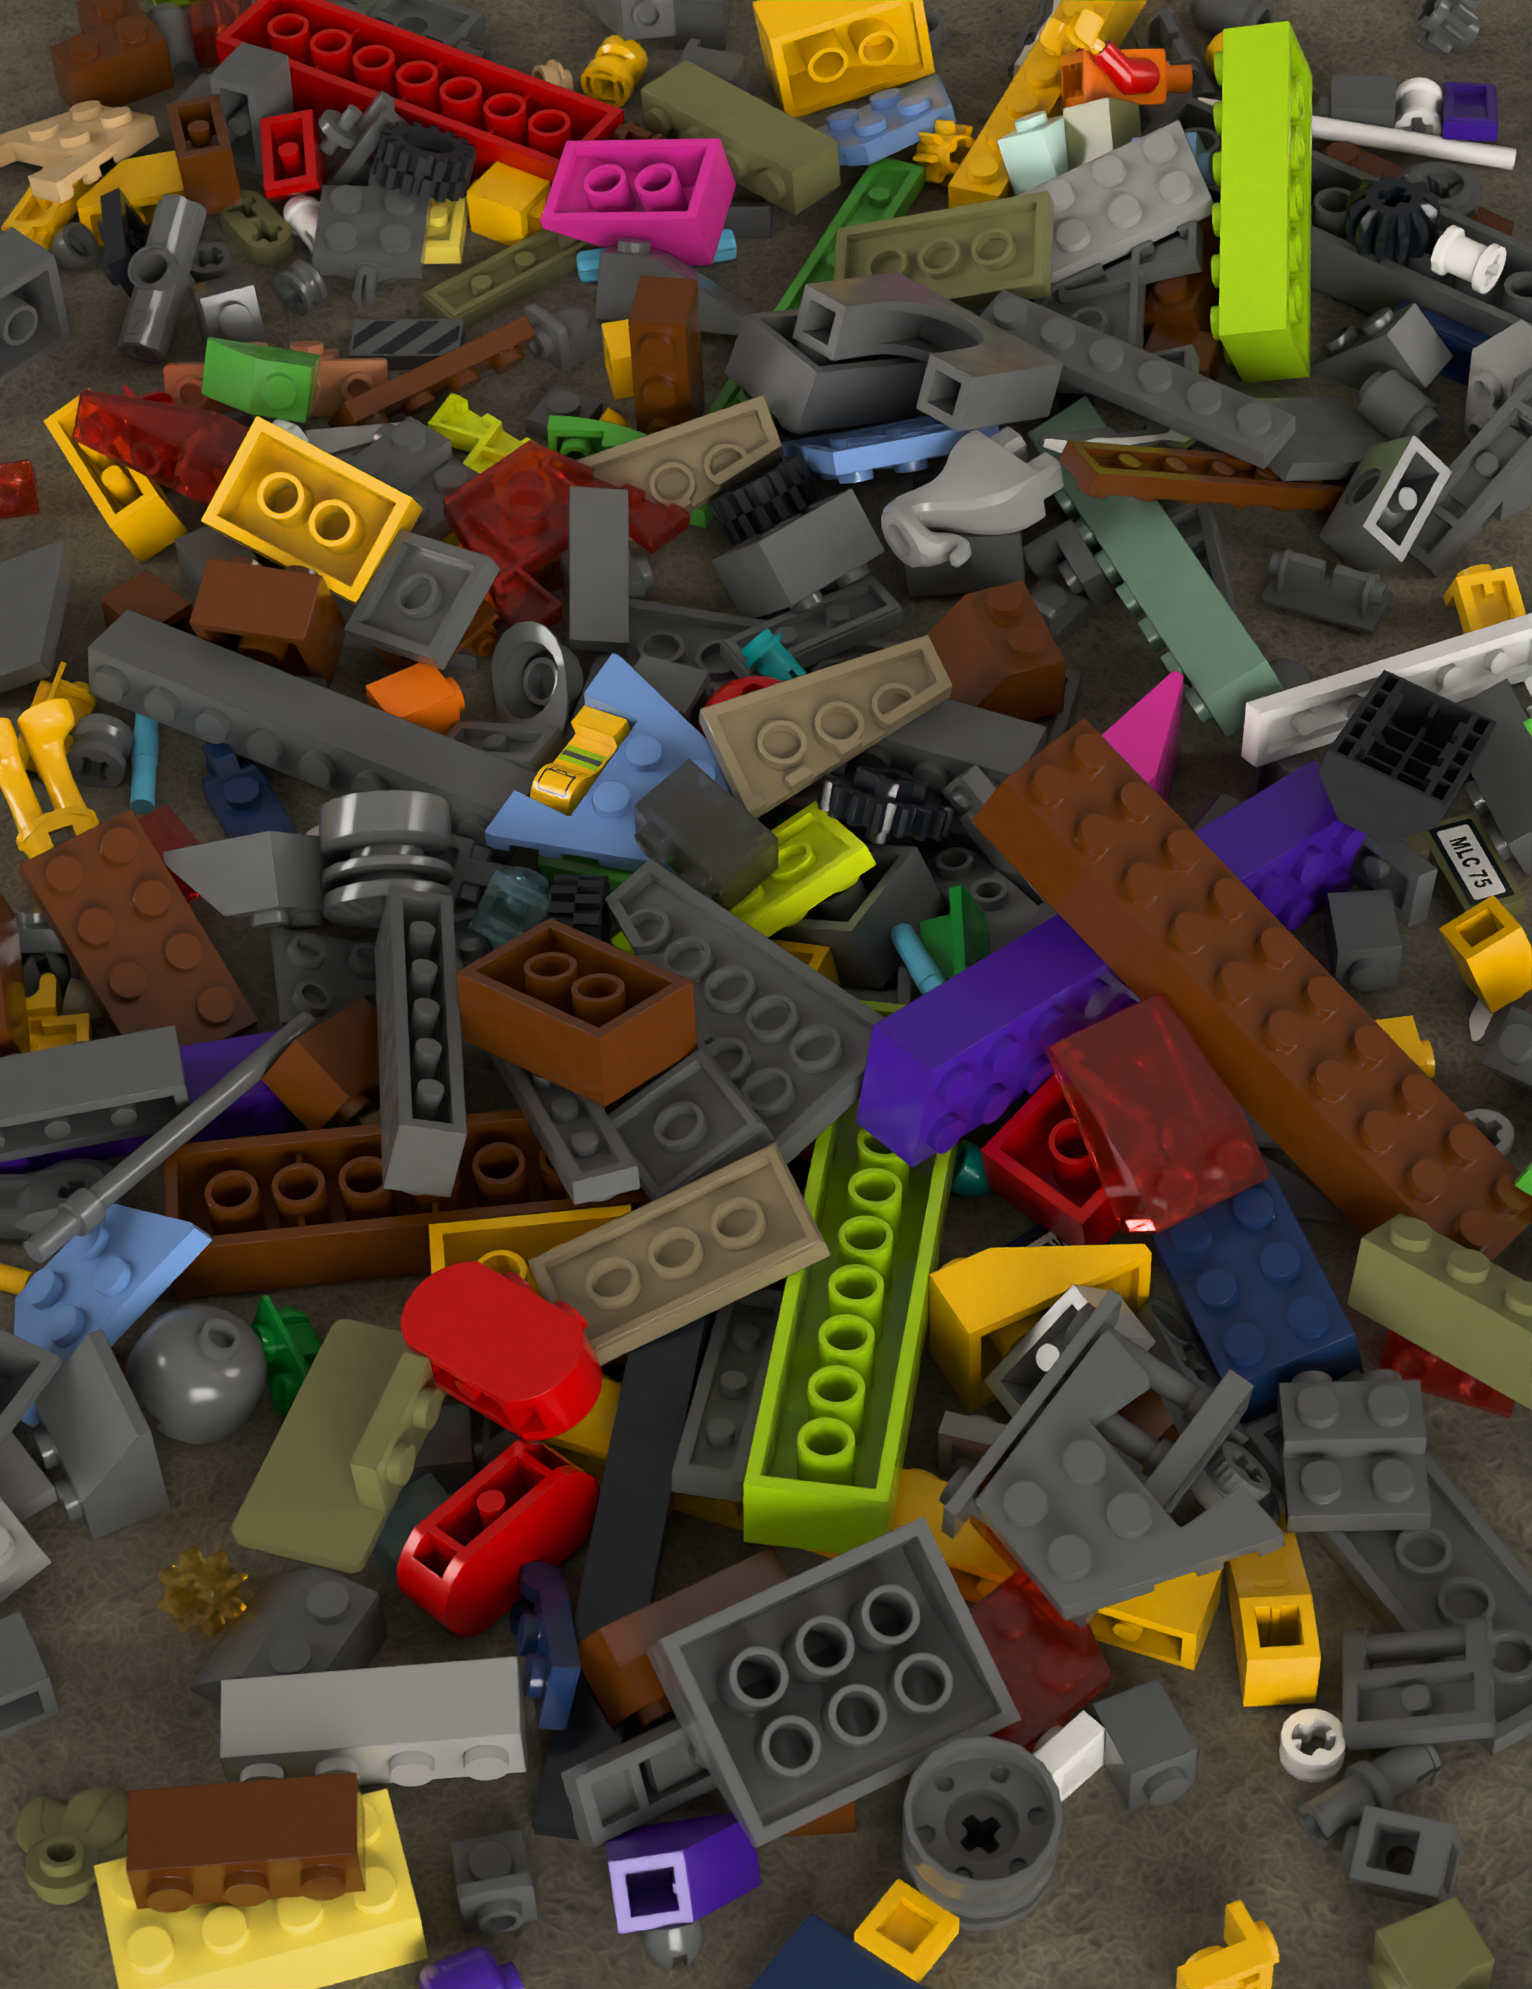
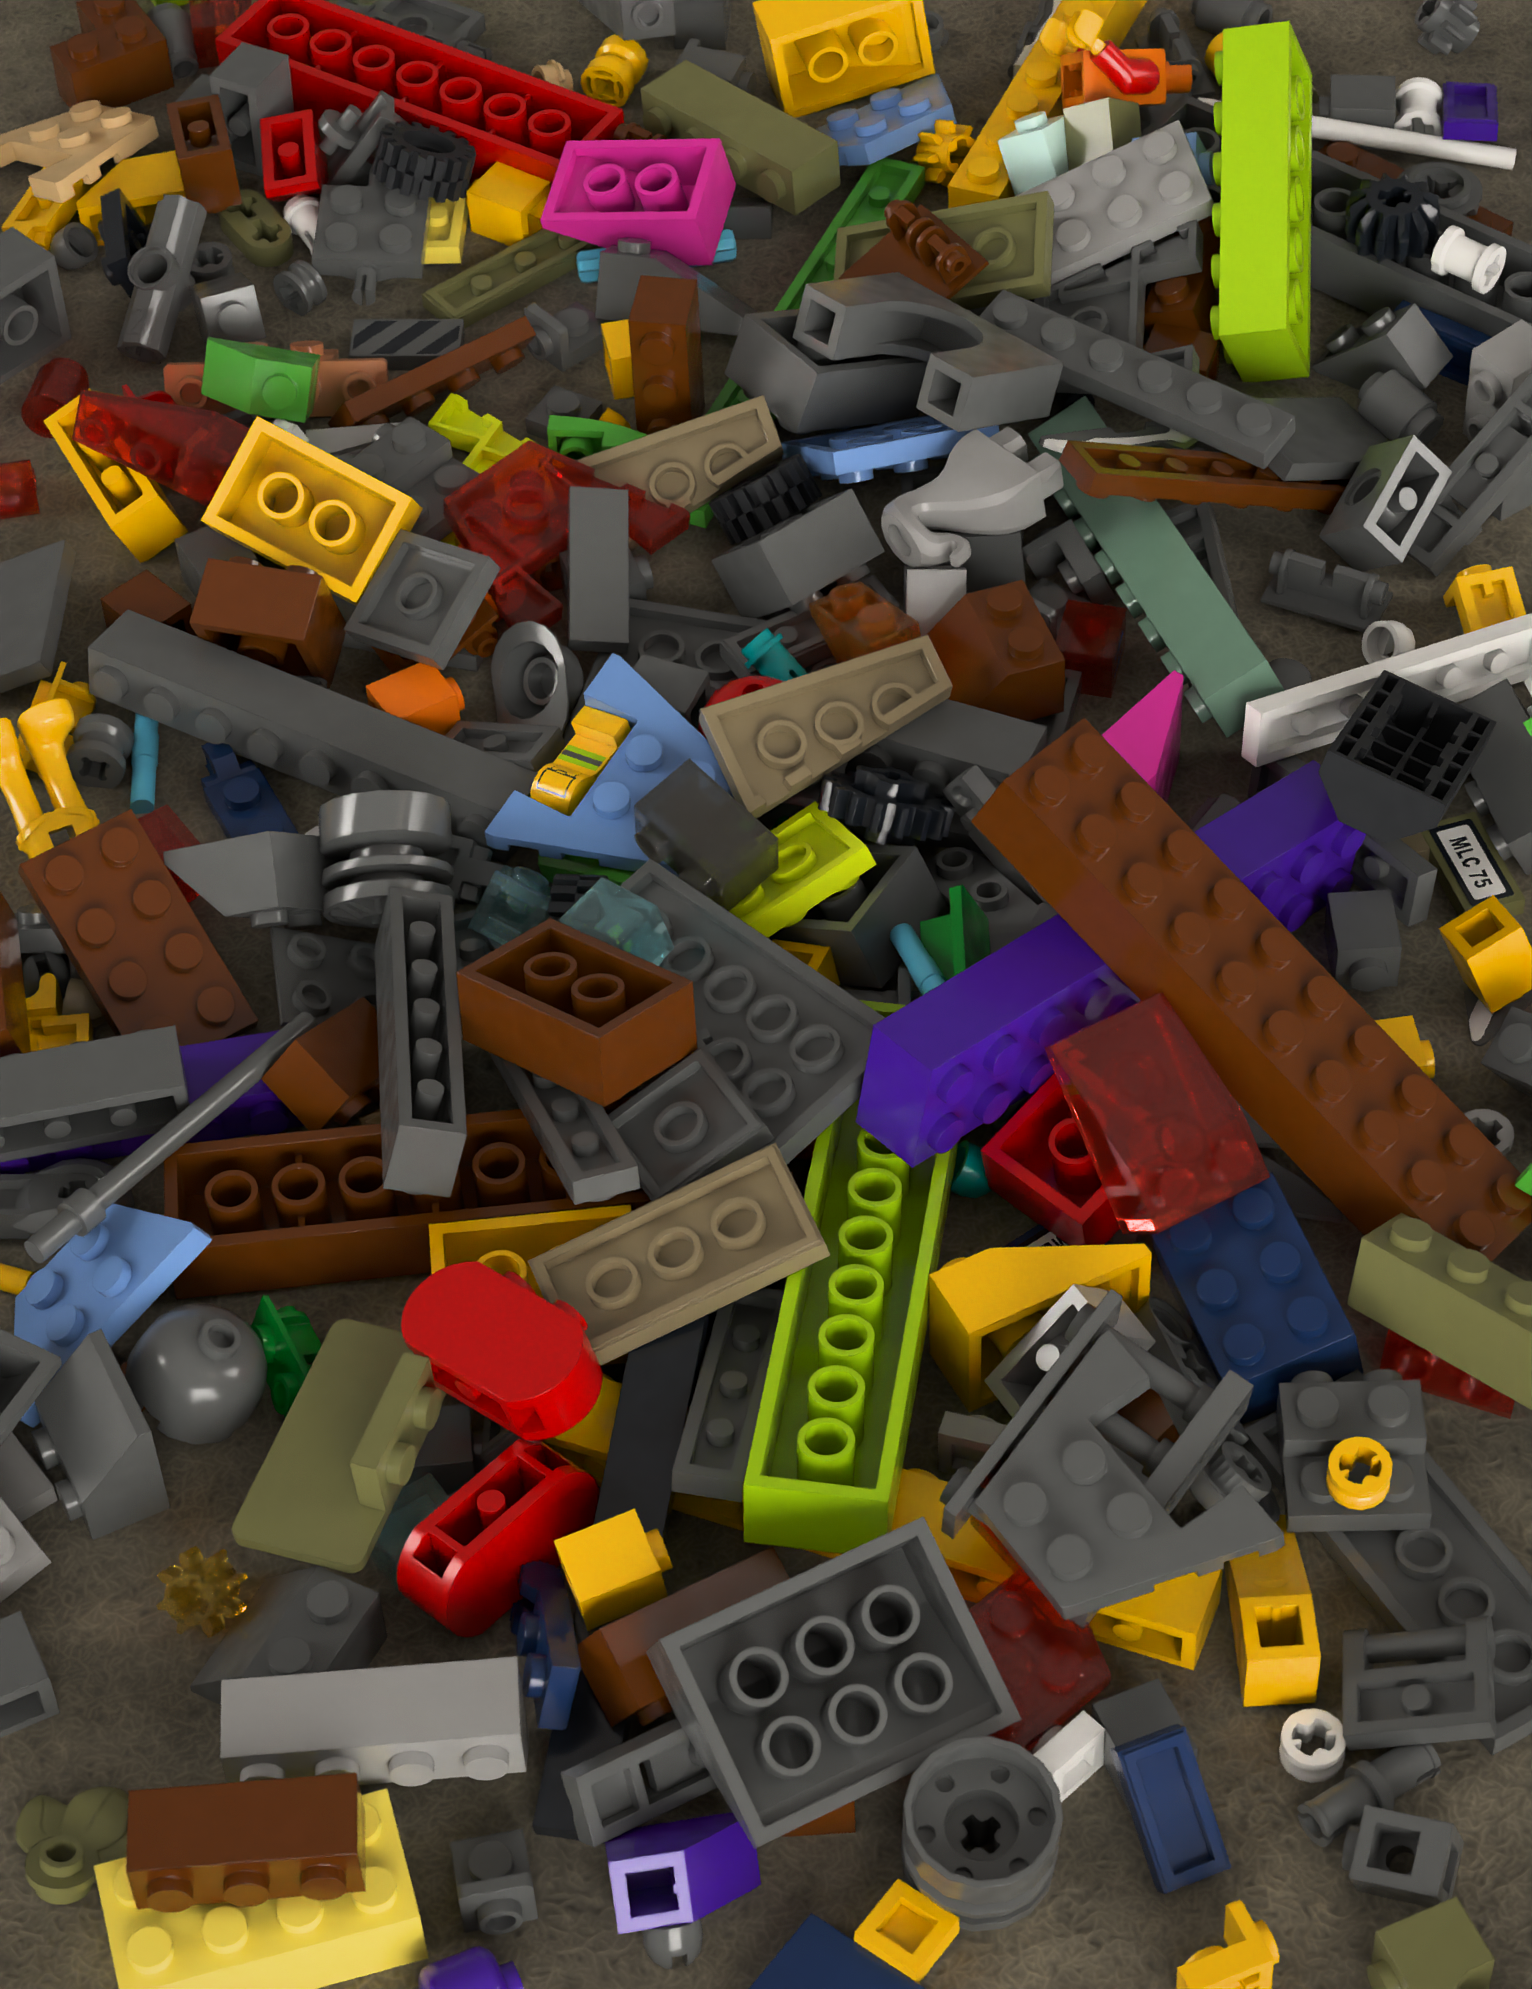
(52, 389): none -> clear red brick
(614, 1568): none -> yellow brick
(621, 921): none -> clear light blue brick
(860, 621): none -> clear orange slope
(921, 250): none -> reddish brown hinge
(932, 592): none -> light grey brick
(1093, 643): none -> clear red brick
(1170, 1808): none -> dark blue tile
(1344, 1458): none -> yellow bush
(1384, 637): none -> white hinge

